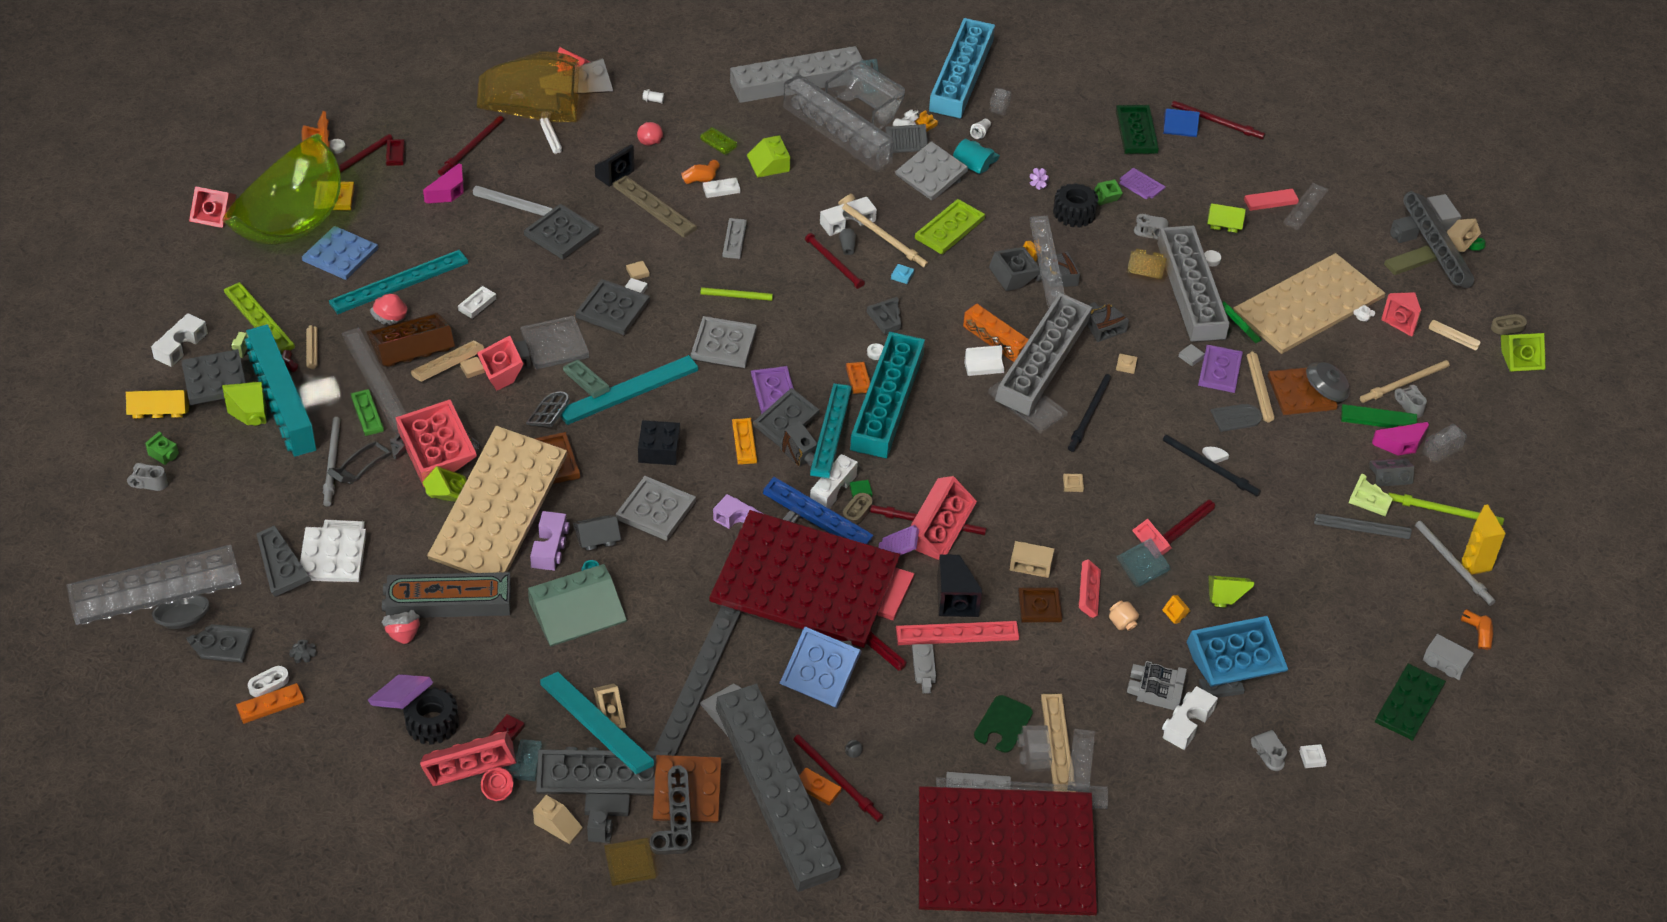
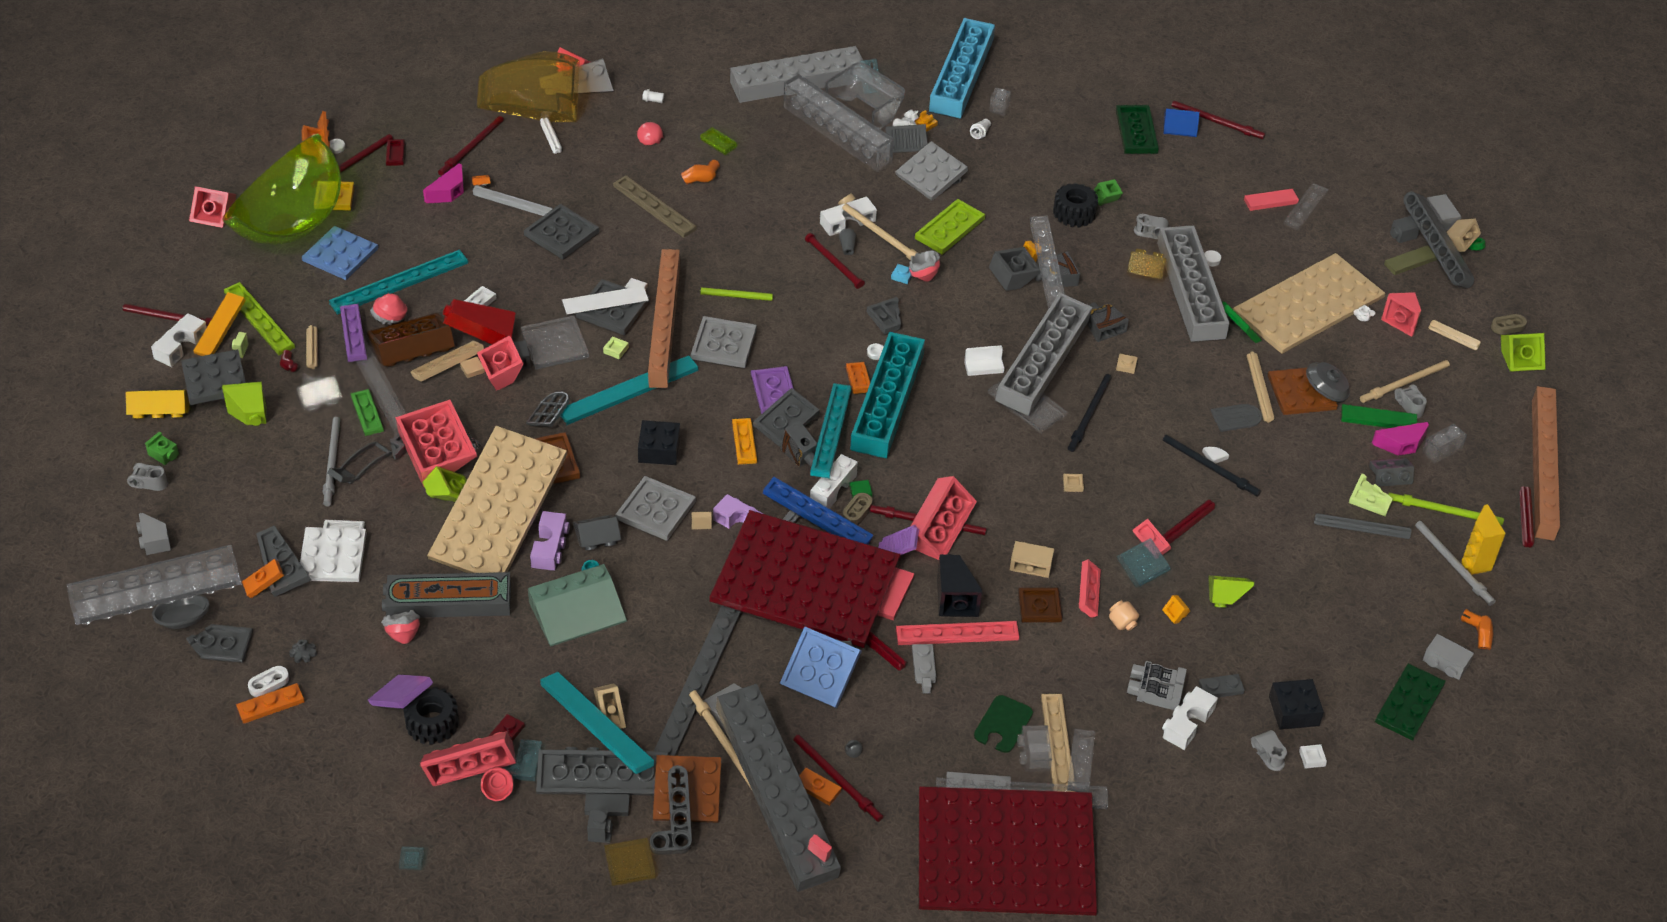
(154, 535): none -> light grey slope
(158, 313): none -> dark red bar
(219, 324): none -> light orange tile
(262, 578): none -> orange plate
(280, 391): teal brick -> none
(353, 332): none -> medium lavender tile
(411, 858): none -> clear light blue tile
(479, 320): none -> red slope
(481, 180): none -> orange tile
(556, 819): tan slope -> none
(586, 378): sand green tile -> none
(605, 300): none -> white sticker
(615, 166): black slope -> none
(615, 347): none -> yellowish green plate
(637, 270): tan tile -> none
(664, 319): none -> nougat brick
(701, 520): none -> tan tile
(704, 710): none -> tan bar
(721, 187): white plate -> none
(734, 238): light grey tile -> none
(769, 157): lime slope -> none
(819, 848): none -> coral tile
(925, 265): none -> light grey hair
(975, 156): teal brick -> none
(994, 331): orange brick -> none
(1039, 178): lavender plant -> none
(1141, 184): medium lavender window -> none
(1191, 355): light grey tile -> none
(1220, 368): medium lavender tile -> none
(1225, 217): lime slope -> none
(1236, 651): dark azure slope -> none
(1296, 704): none -> black brick
(1526, 517): none -> dark red axle
(1545, 464): none -> nougat brick

